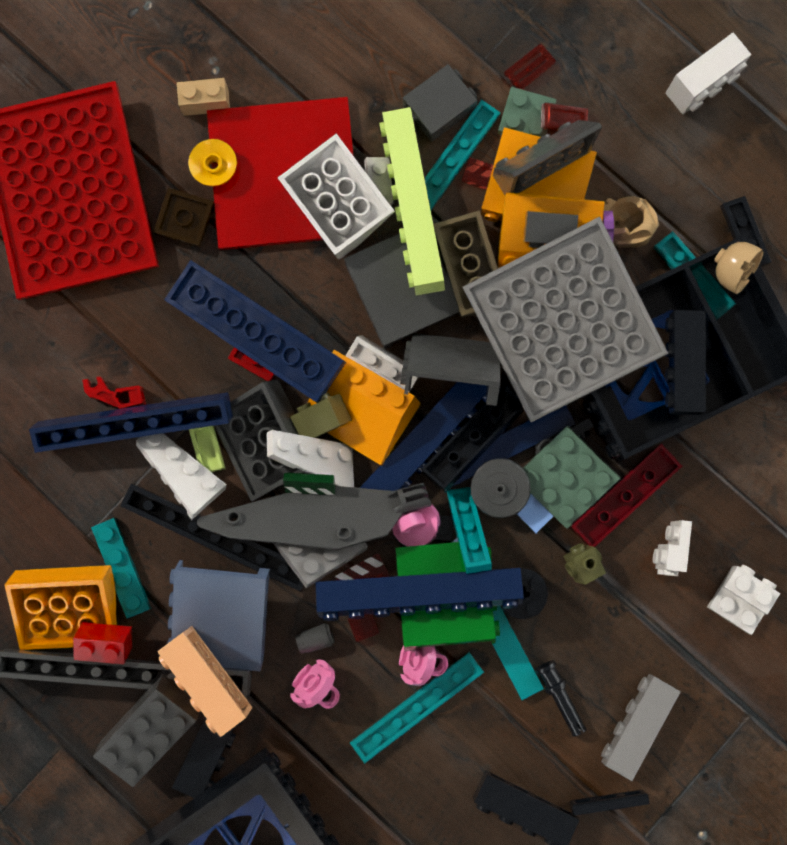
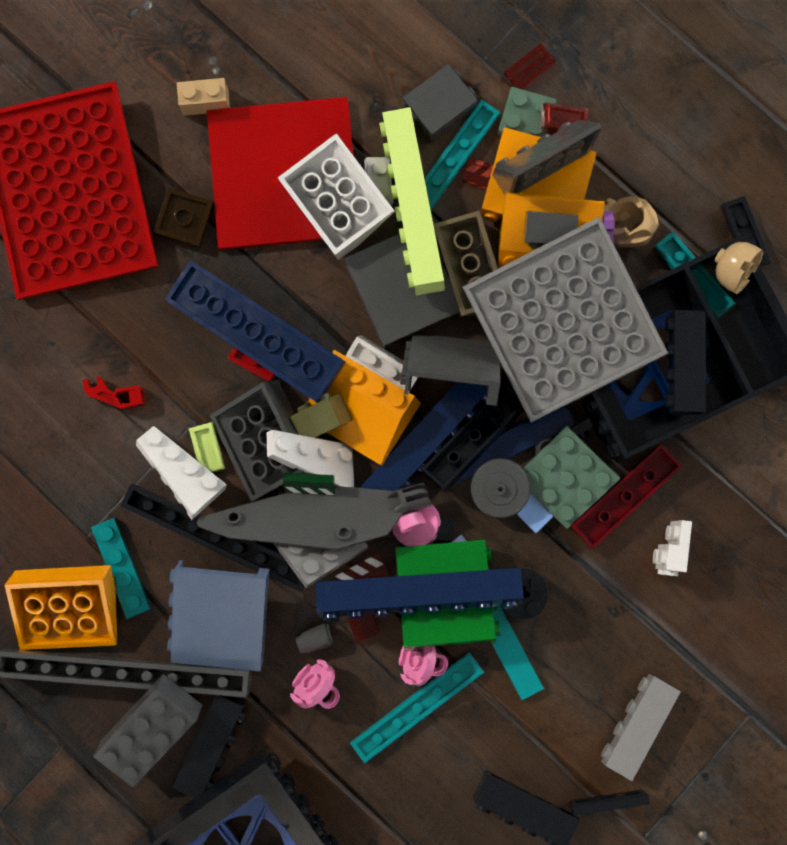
(102, 643): red brick -> none
(131, 422): dark blue brick -> none
(205, 681): light nougat brick -> none
(207, 153): yellow dish -> none
(469, 531): teal plate -> none
(556, 687): black pin -> none
(584, 563): olive brick -> none
(708, 74): white brick -> none
(744, 598): white plate -> none

